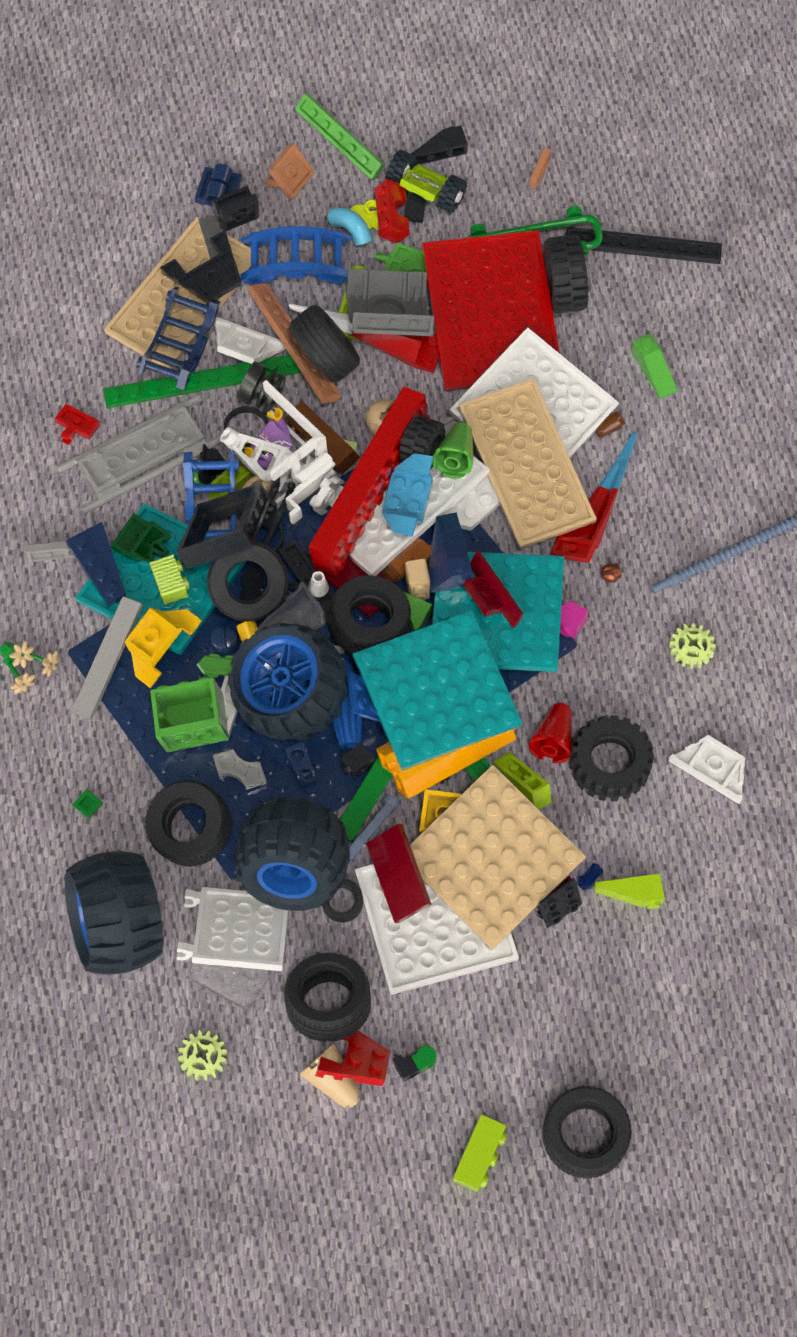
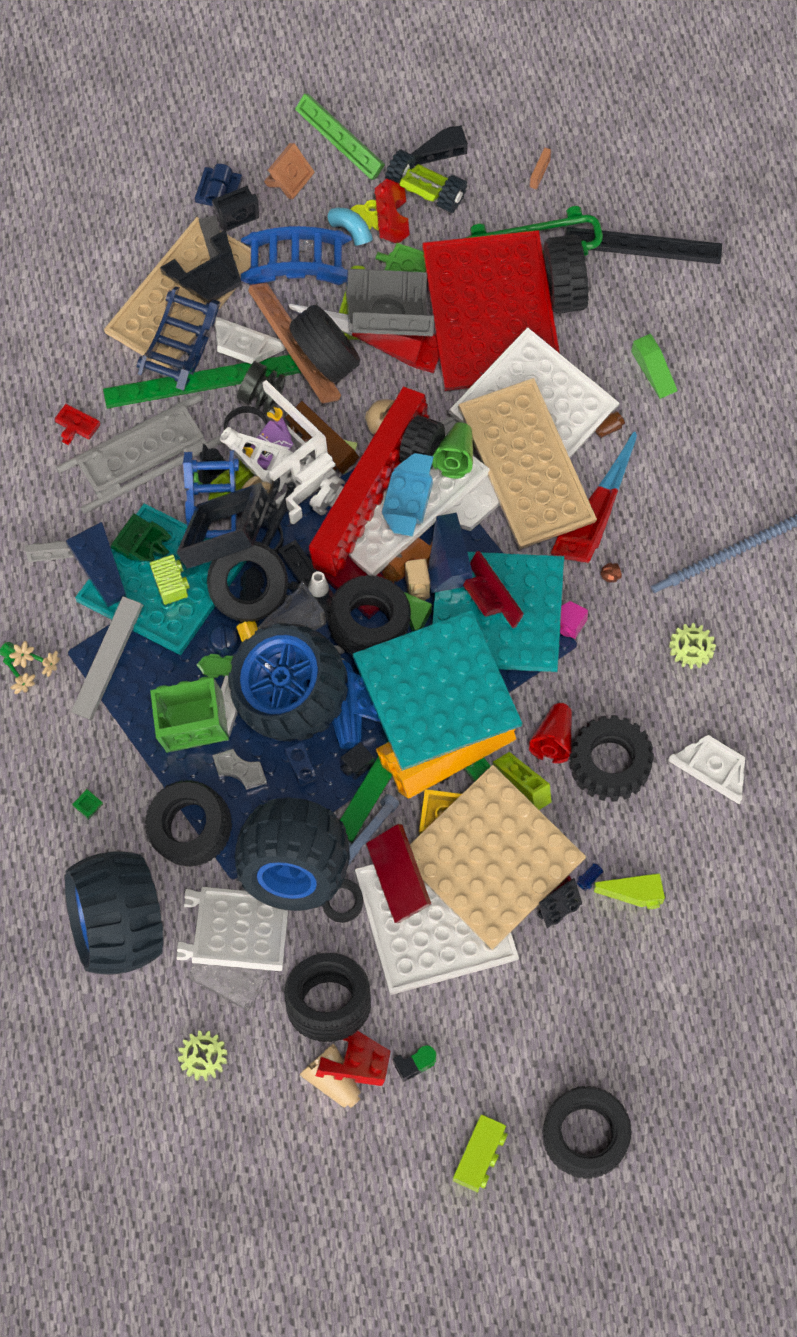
(153, 638): yellow piece -> none
(414, 207): black slope -> none

